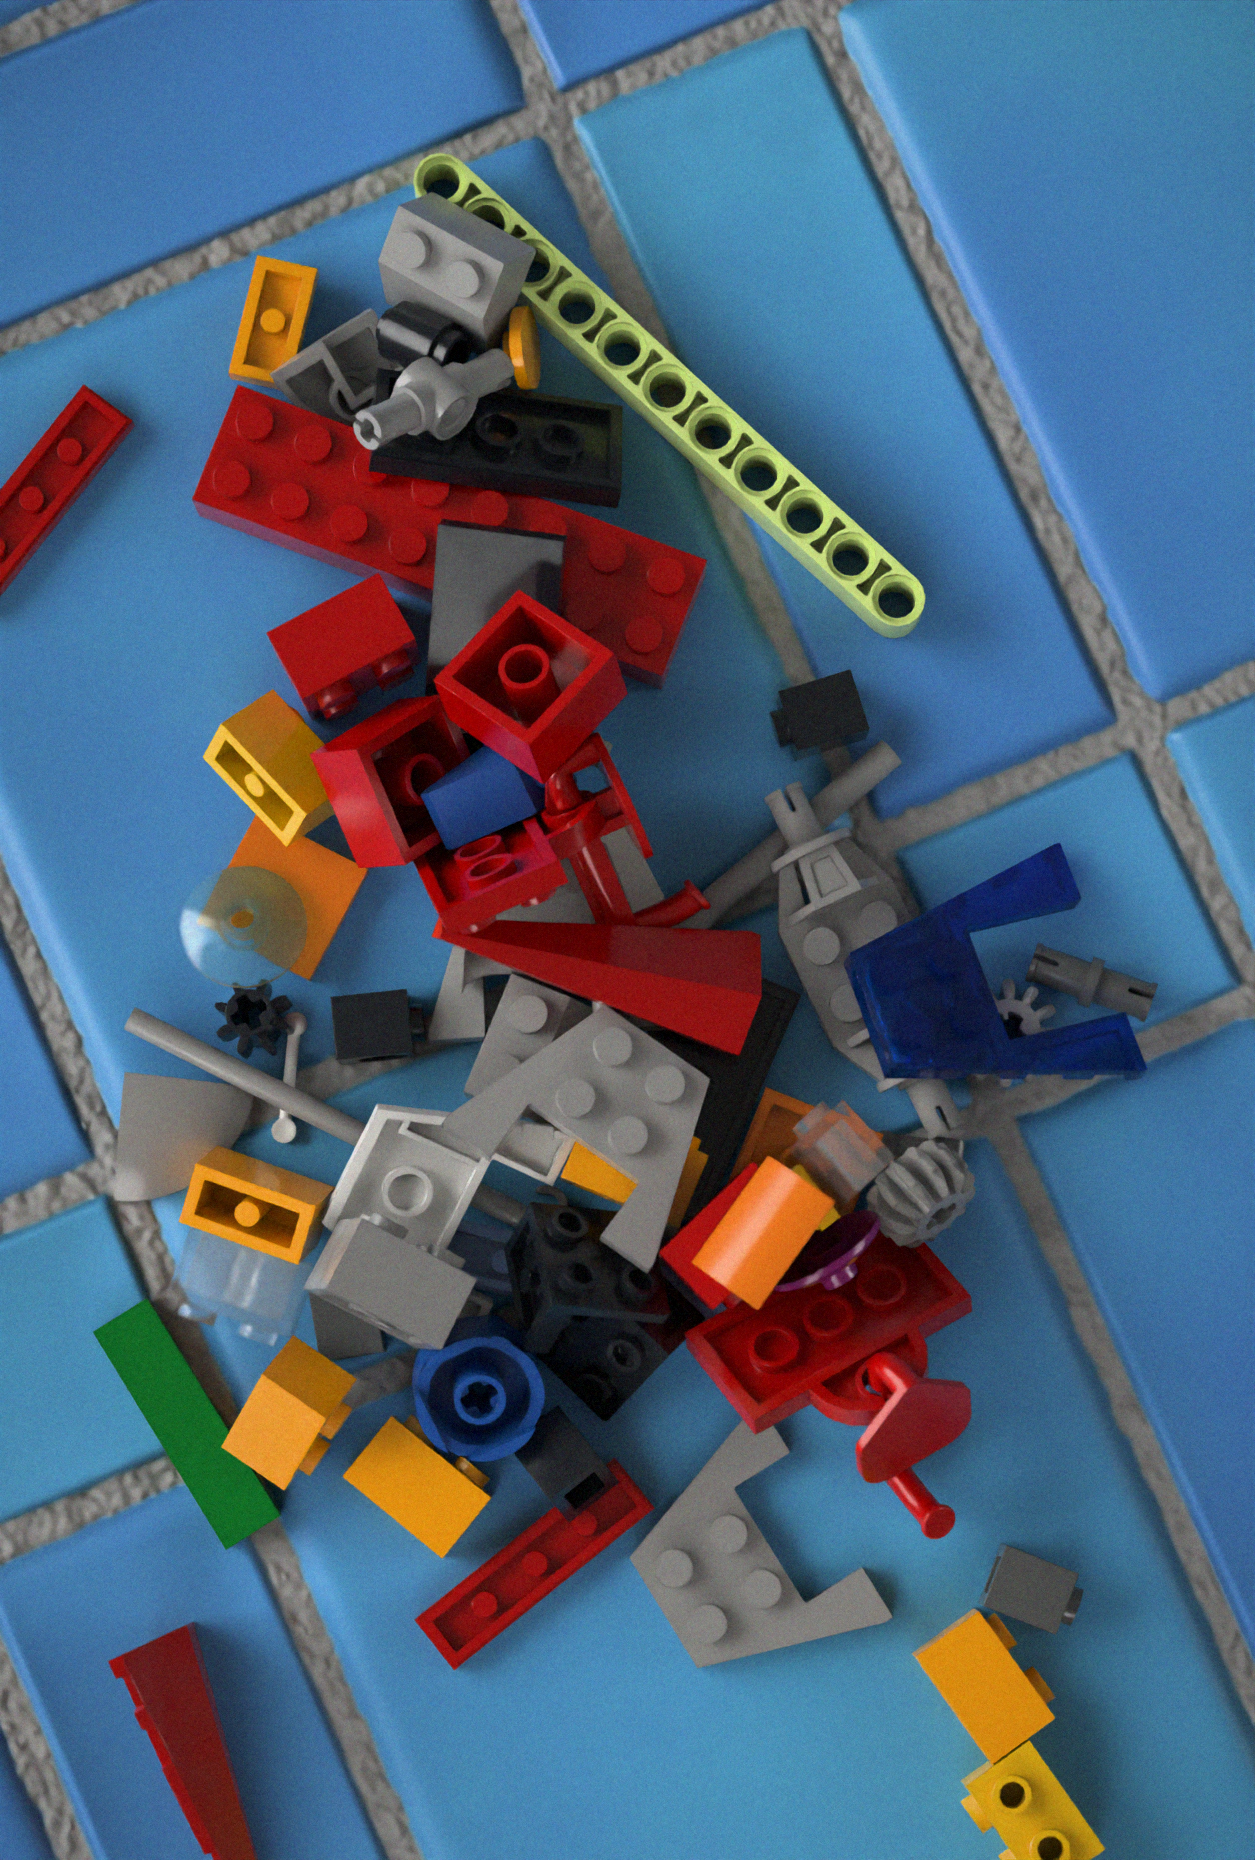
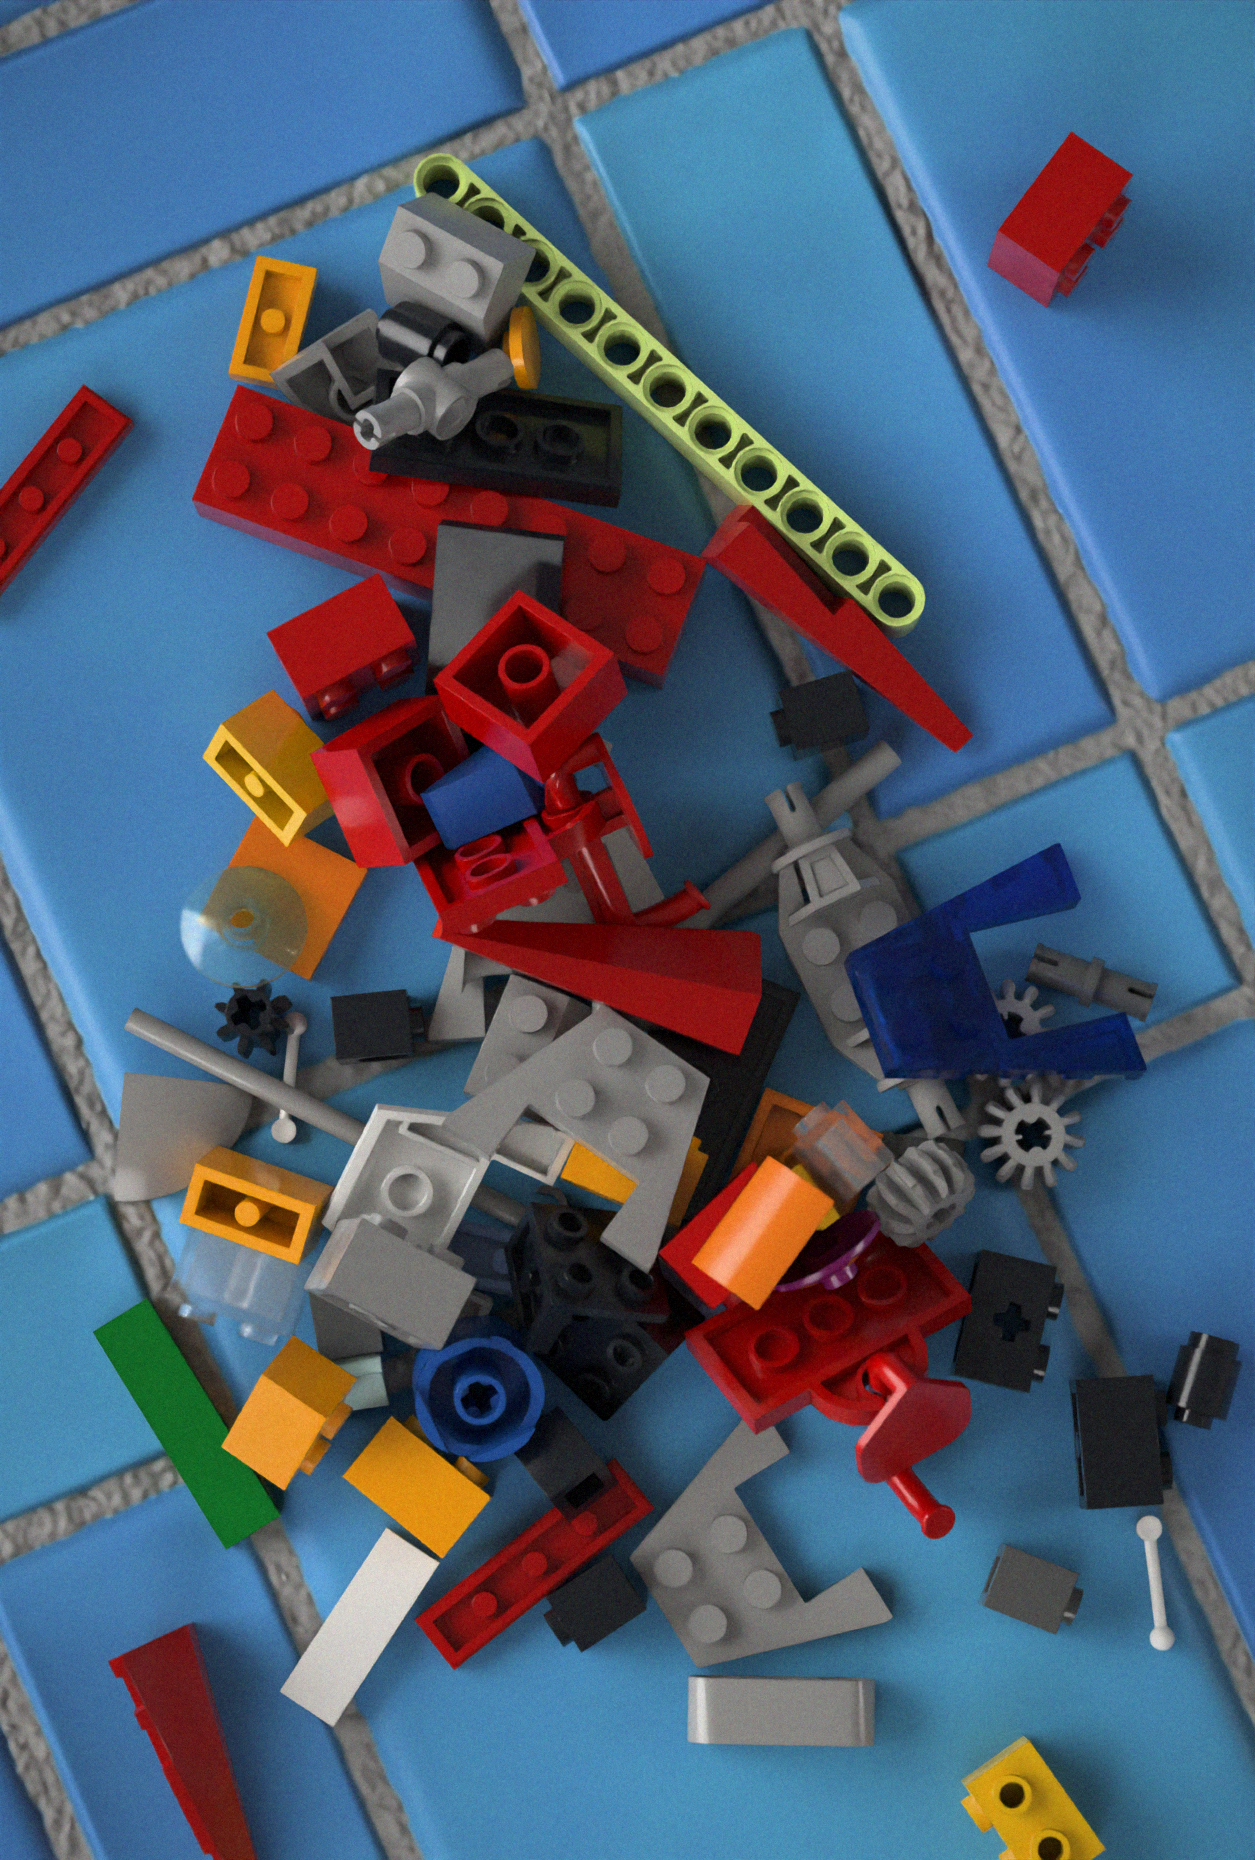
(360, 1627): none -> white tile
(371, 1386): none -> light aqua tile
(593, 1604): none -> black brick
(770, 571): none -> red wedge
(781, 1710): none -> light grey beam
(985, 1684): light orange brick -> none
(994, 1285): none -> black brick
(1025, 1115): none -> light grey gear
(1059, 219): none -> red brick
(1119, 1442): none -> black brick
(1149, 1529): none -> white hinge
(1203, 1380): none -> black brick

